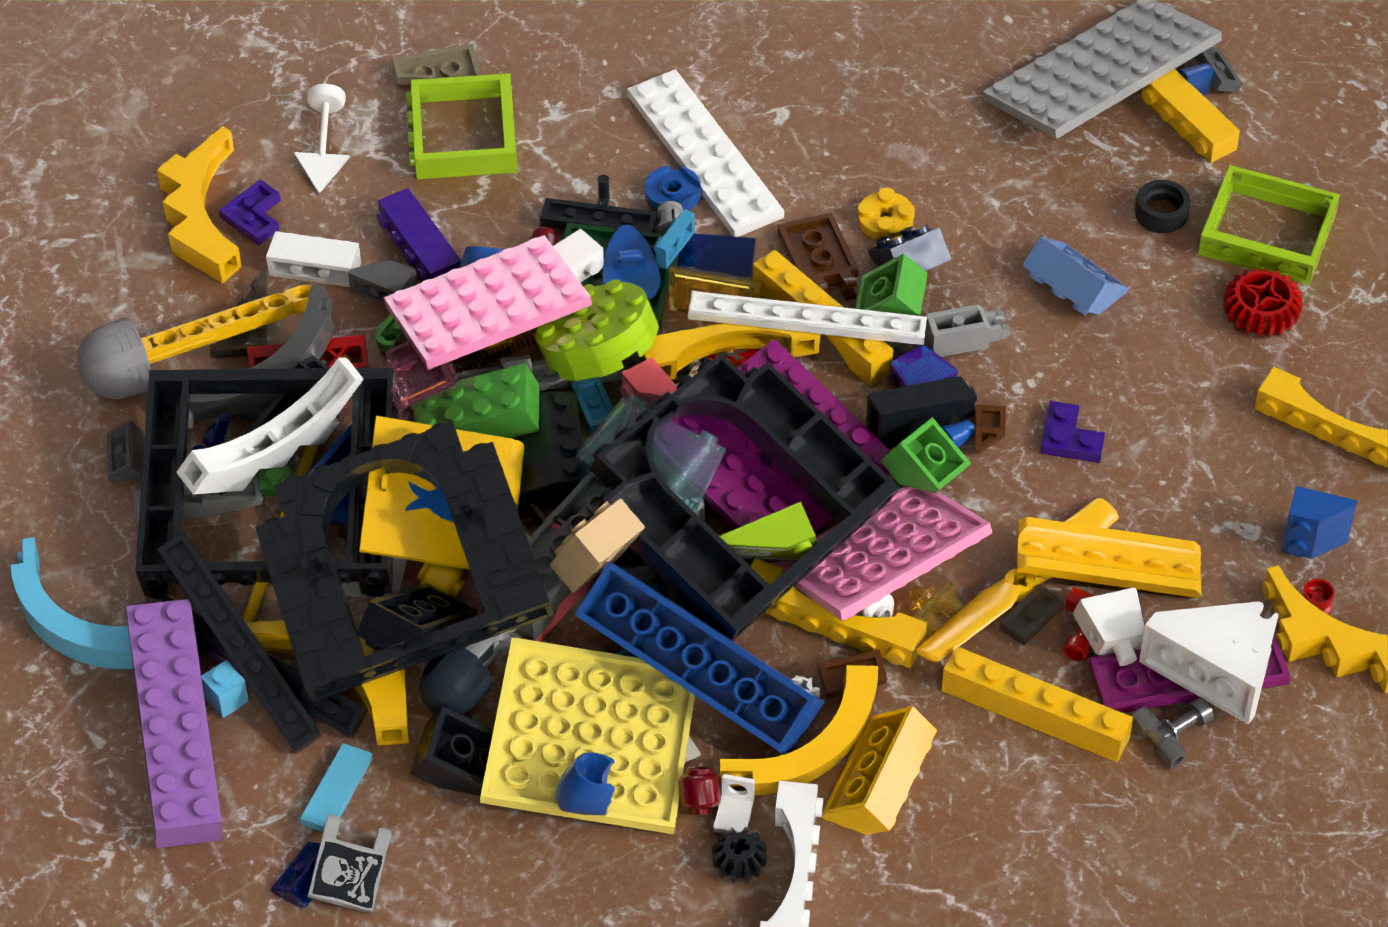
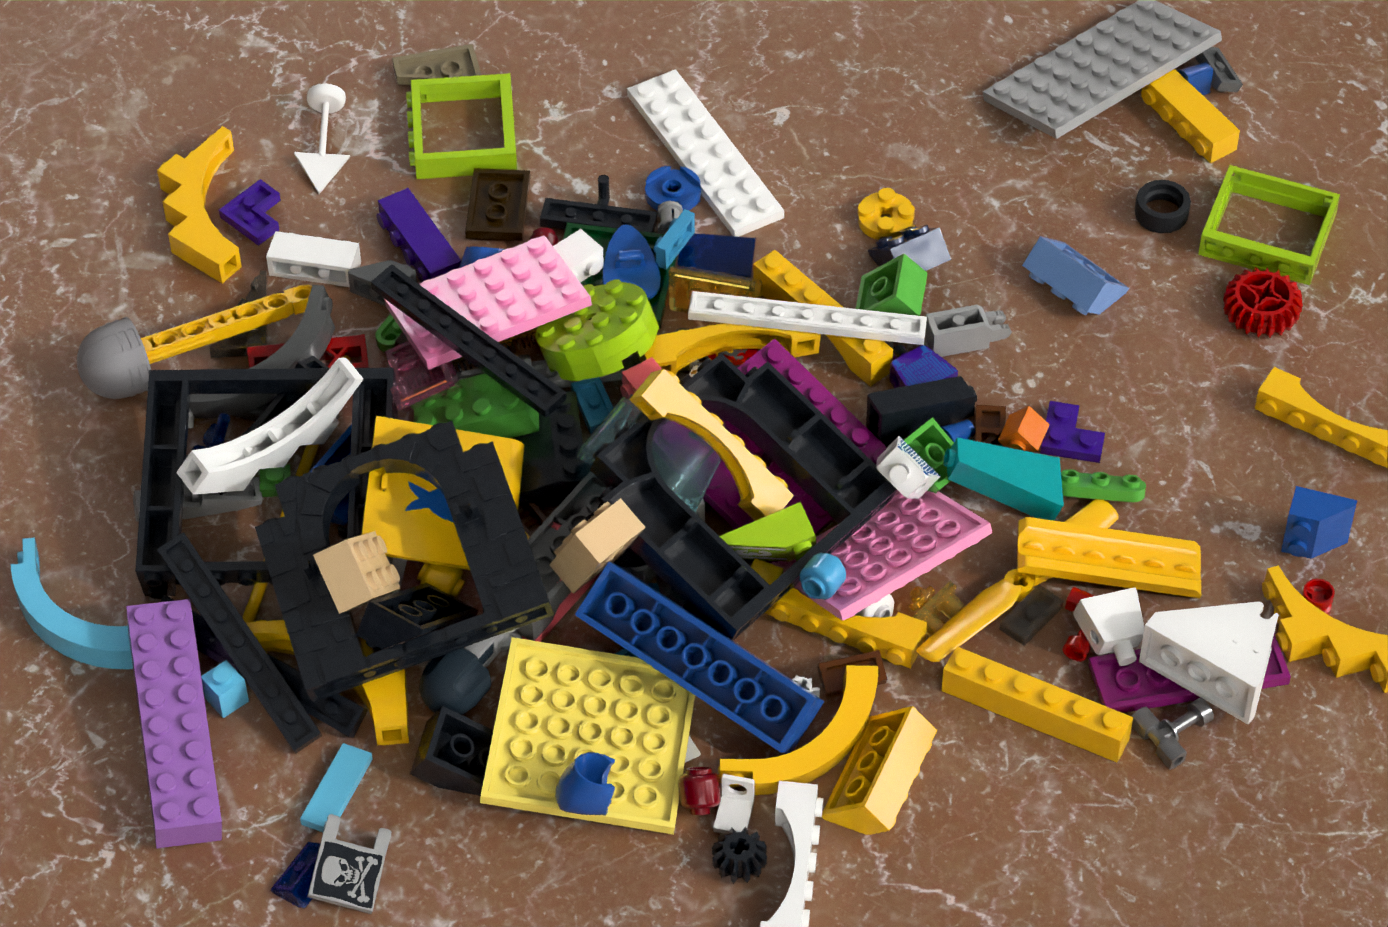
(125, 453): dark grey slope -> none
(357, 571): none -> tan brick
(469, 341): none -> black plate
(498, 204): none -> dark brown plate
(665, 398): none -> yellow arch
(821, 252): reddish brown tile -> none
(822, 576): none -> dark azure head
(906, 469): none -> white torso
(1008, 475): none -> teal slope
(1024, 430): none -> orange brick
(1102, 486): none -> bright green plate

